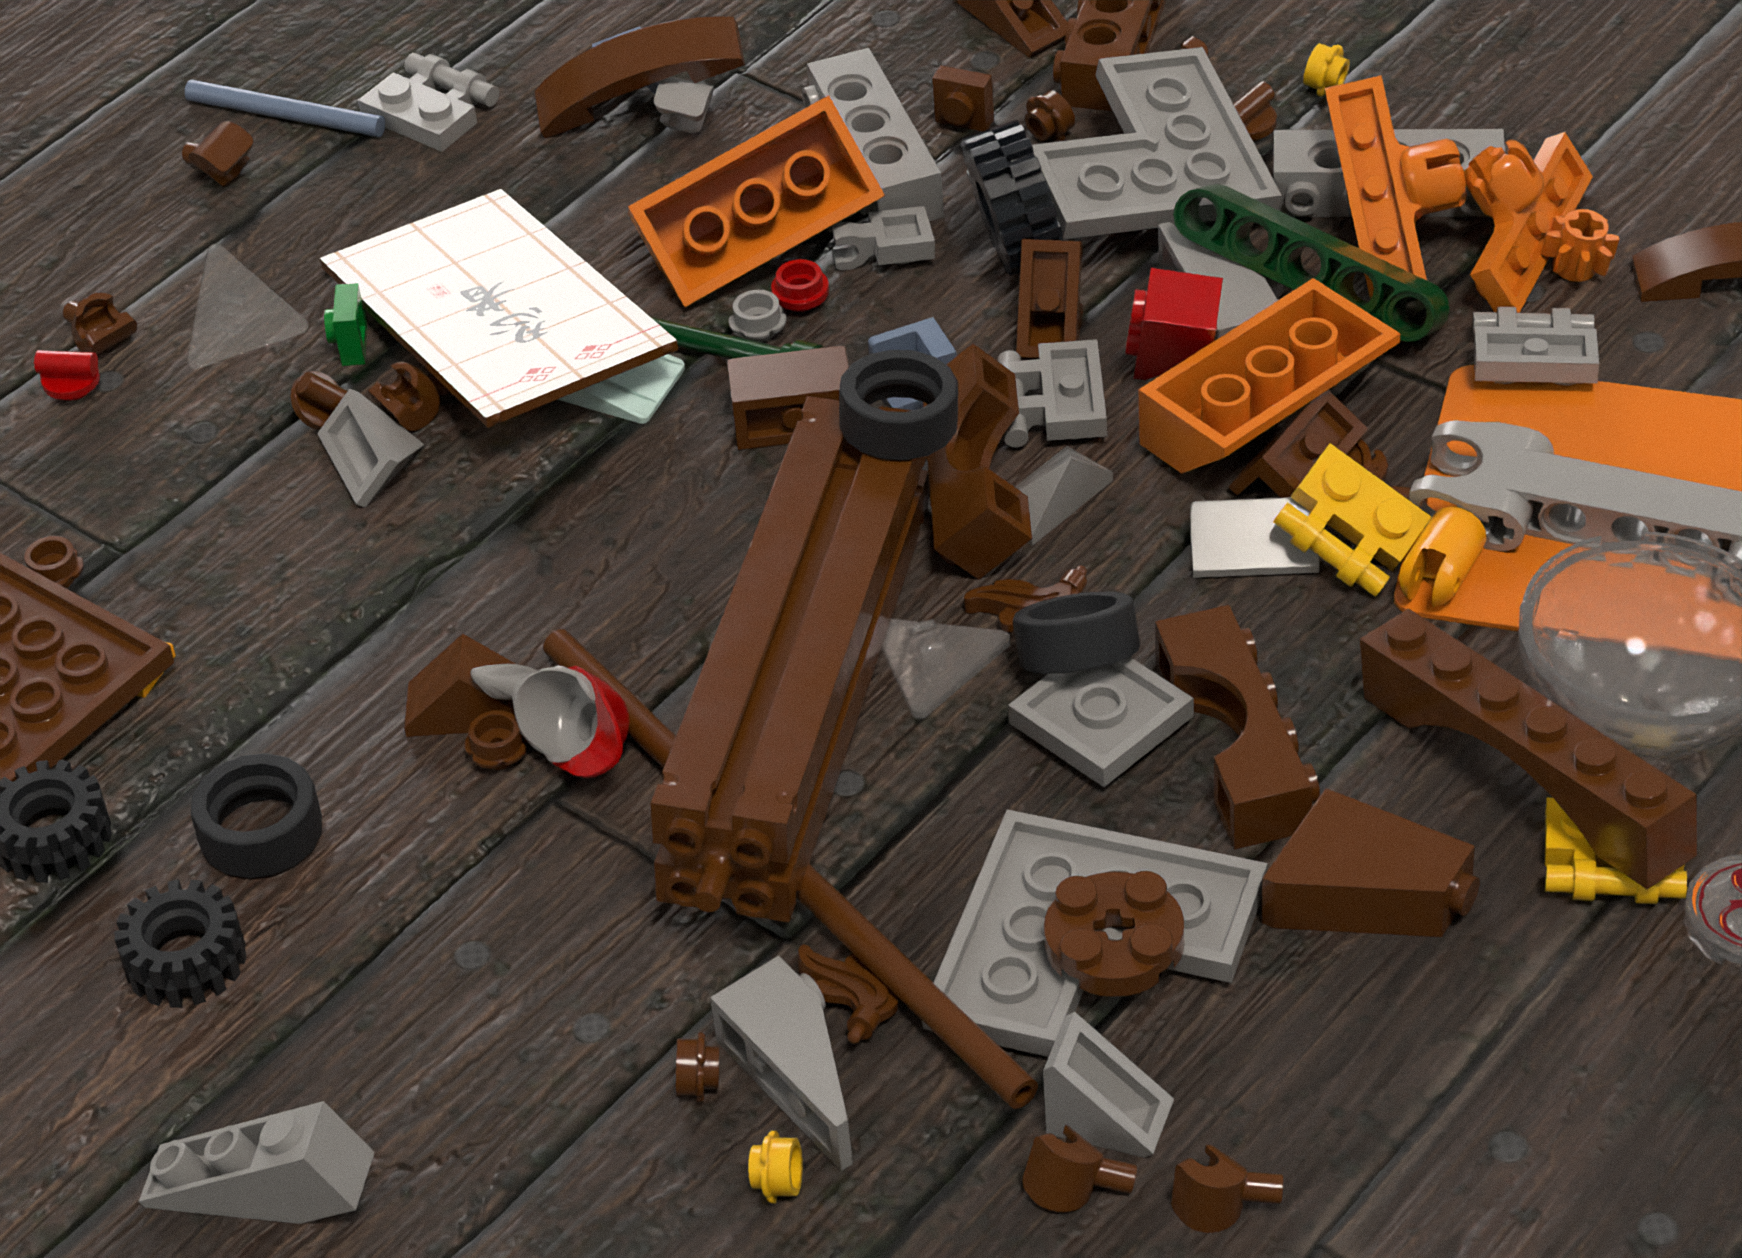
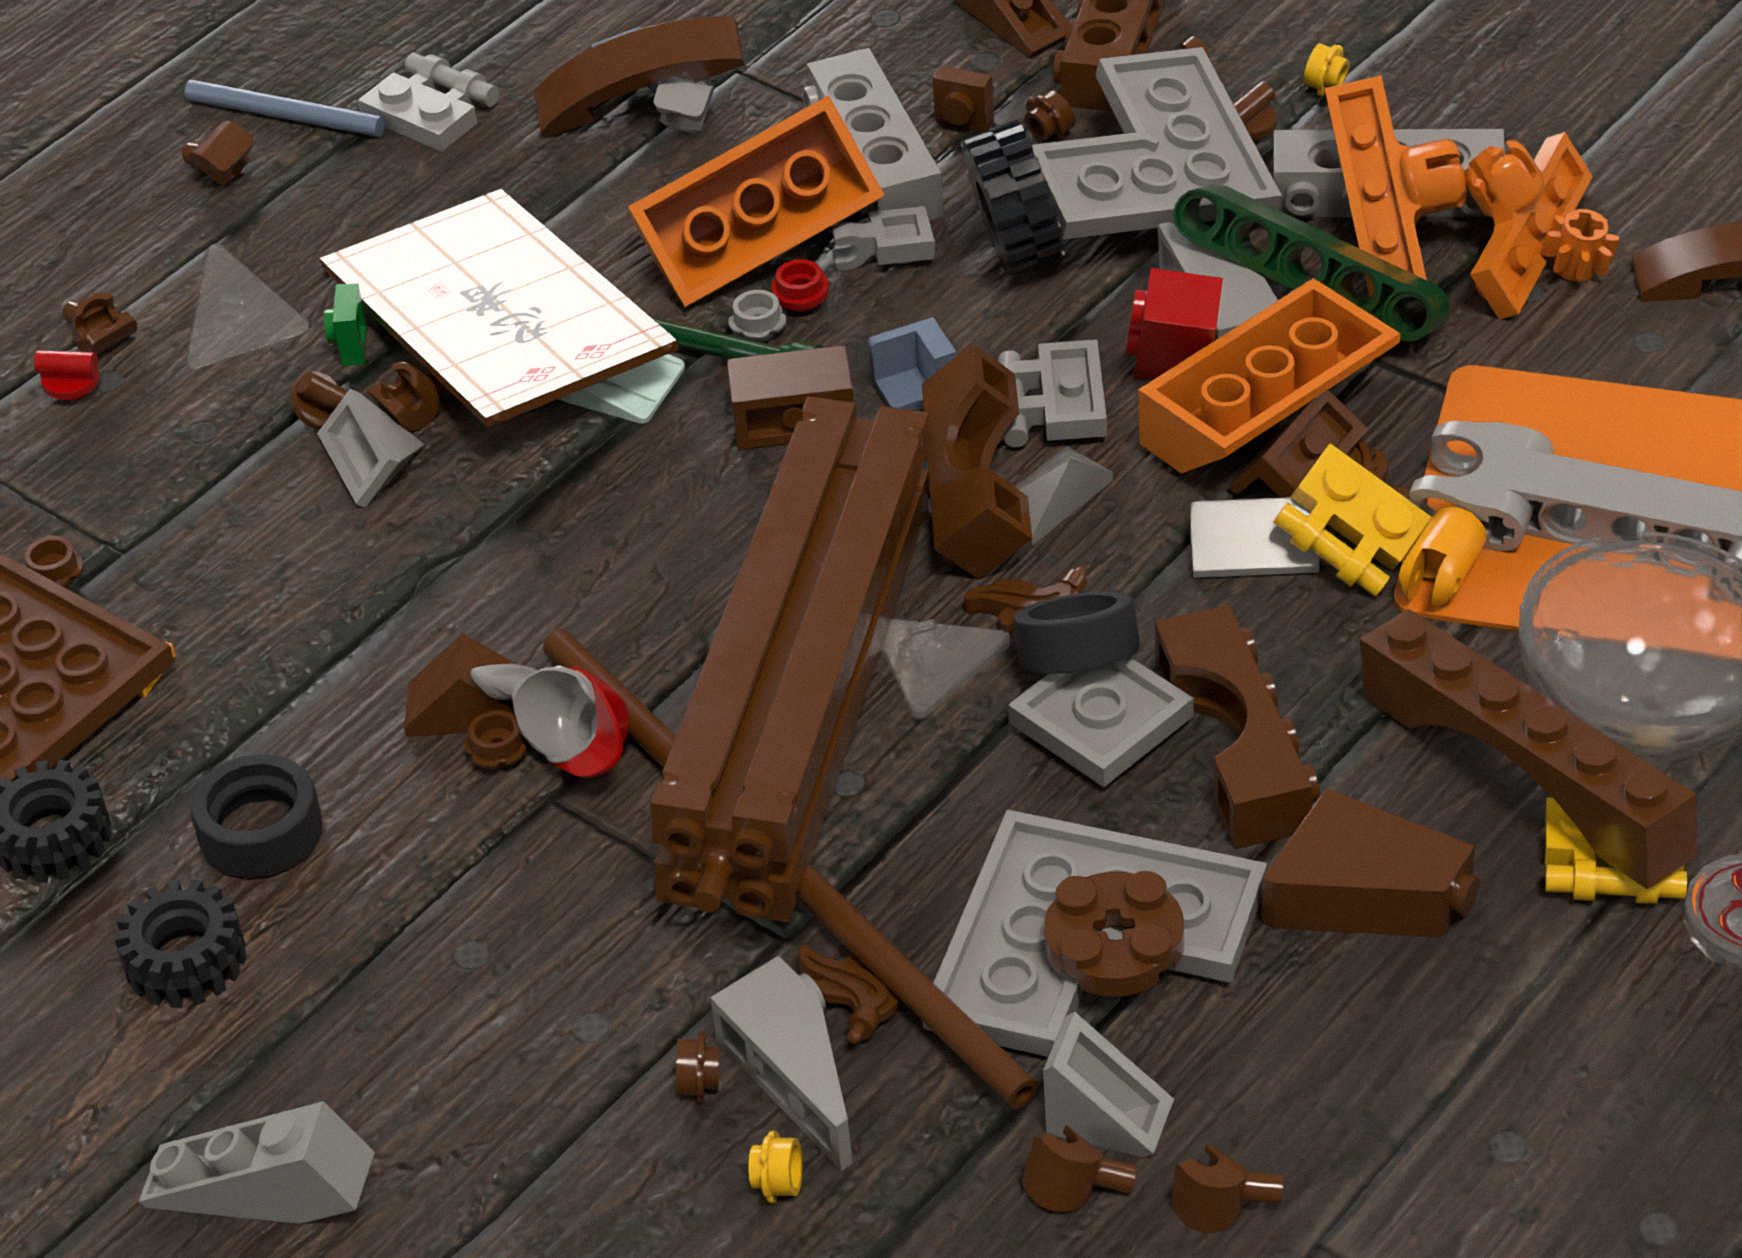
(899, 375): black tyre -> none
(1048, 294): reddish brown slope -> none
(1535, 347): light grey plate -> none

